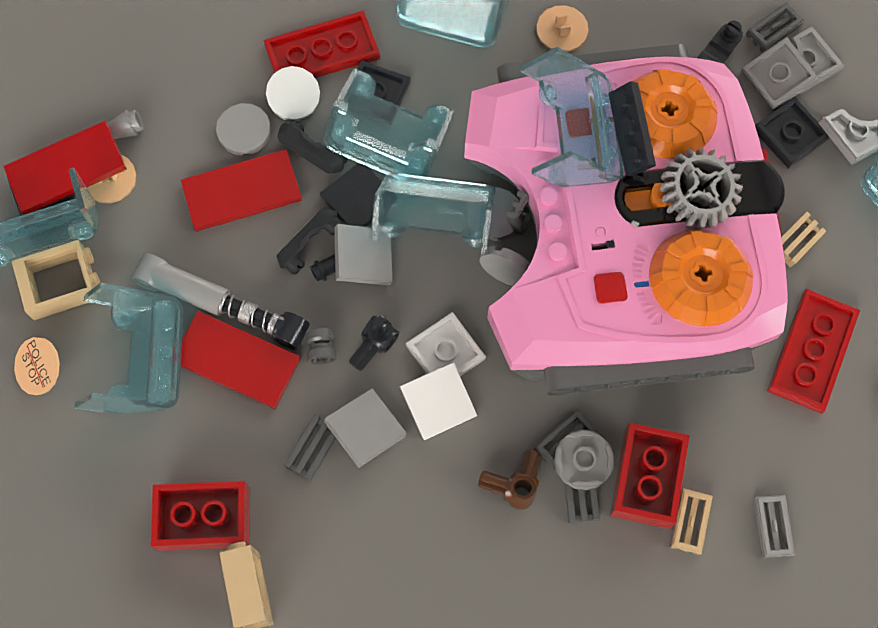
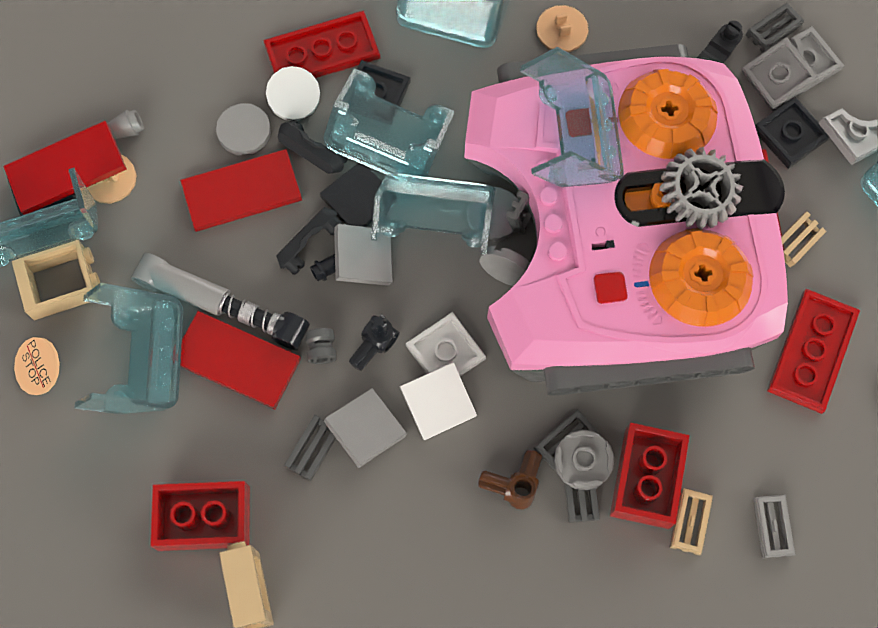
(631, 129): black plate -> none

